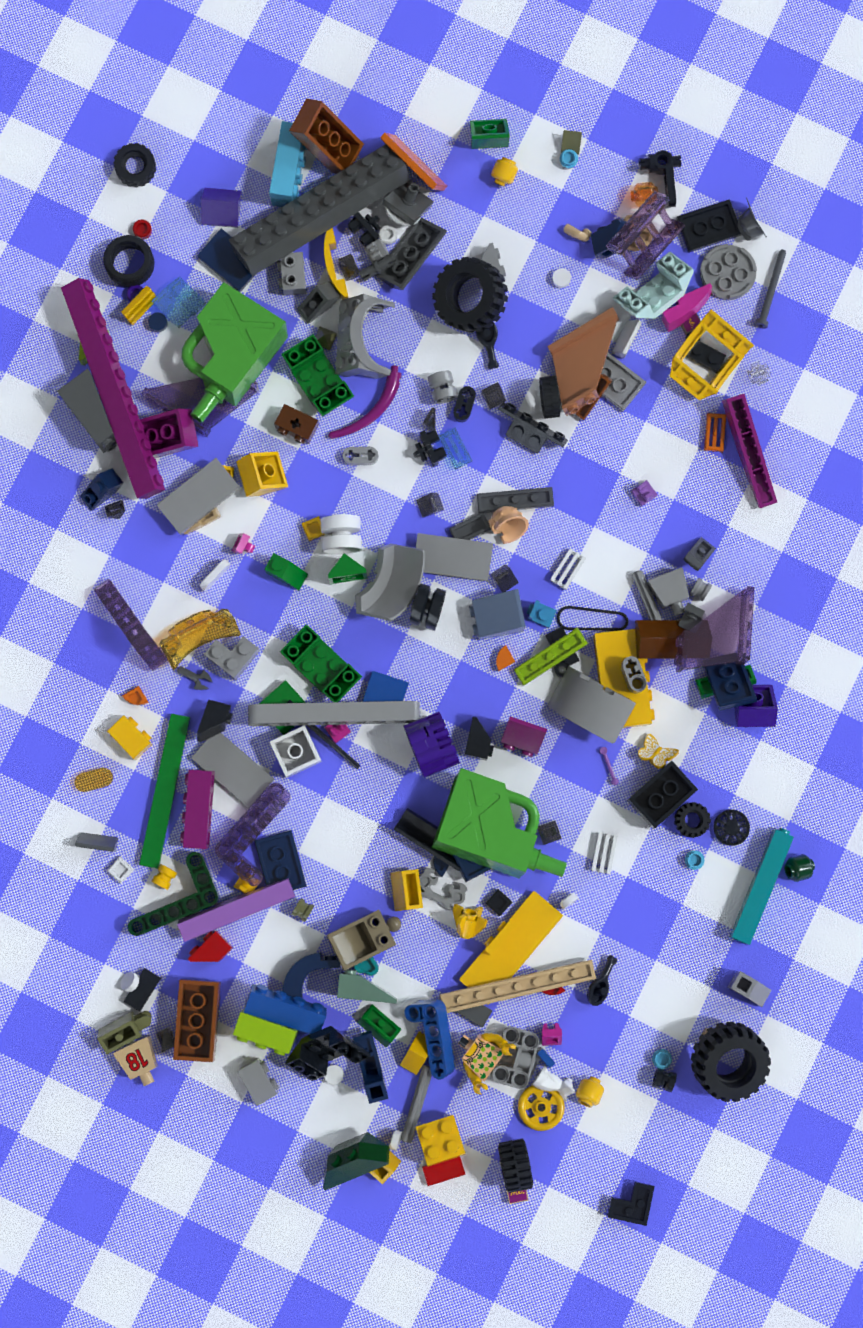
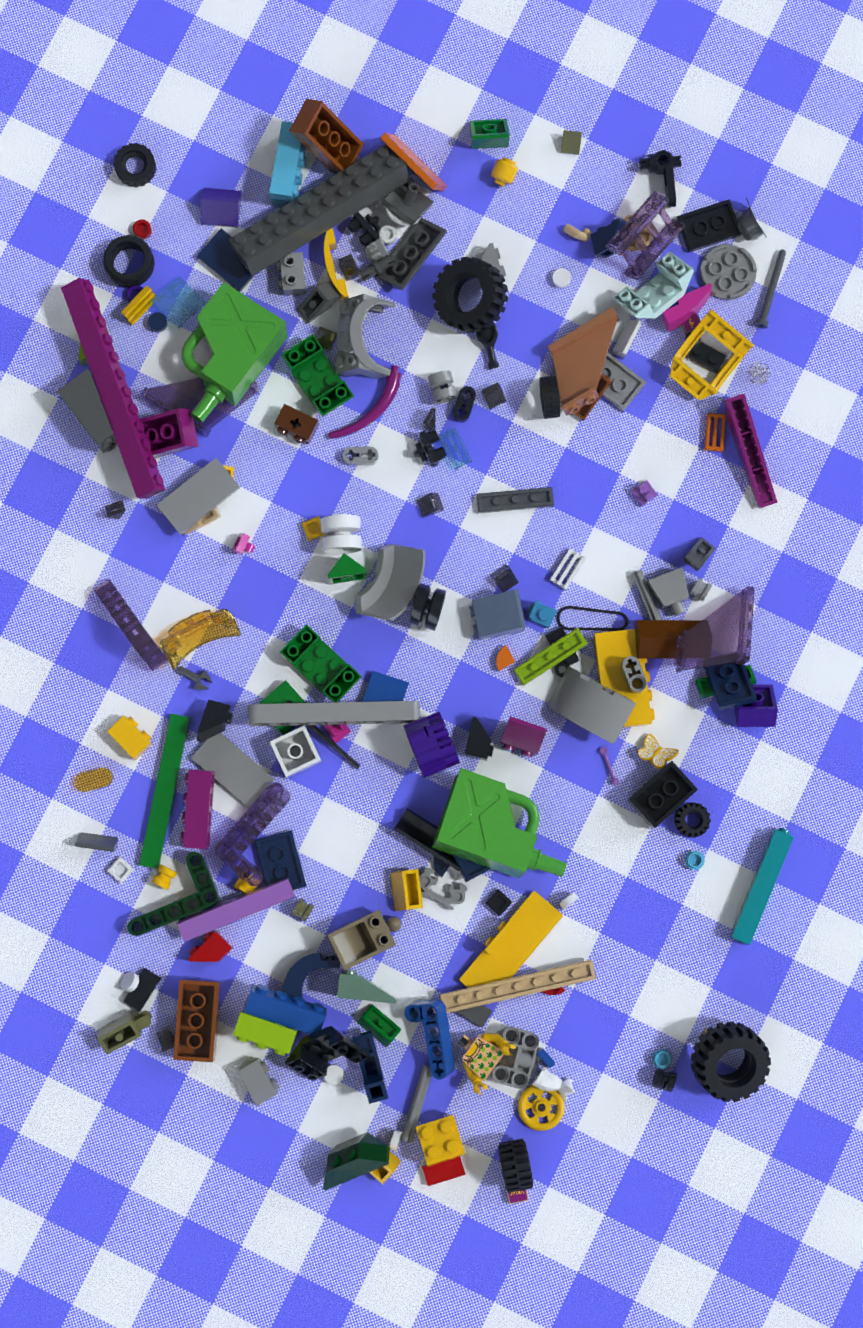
(101, 488): dark blue slope -> none
(136, 696): orange tile -> none
(138, 1060): tan torso -> none
(214, 575): white tile -> none
(233, 661): light grey brick -> none
(261, 473): yellow slope -> none
(286, 571): green slope -> none
(368, 966): teal tile -> none
(416, 1054): yellow slope -> none
(455, 556): light grey tile -> none
(468, 921): yellow brick -> none
(471, 528): dark grey tile -> none
(509, 522): light nougat helmet -> none
(528, 431): black bracket -> none
(549, 832): clear smoke tile -> none
(551, 1036): dark pink tile -> none
(568, 158): medium azure plate -> none
(589, 1092): yellow head -> none
(596, 853): white tile -> none
(599, 987): black piece -> none
(637, 1209): black plate -> none
(642, 192): clear orange head -> none
(691, 617): dark grey slope -> none
(731, 827): black wheel -> none
(749, 988): light grey slope -> none
(799, 868): dark green head -> none

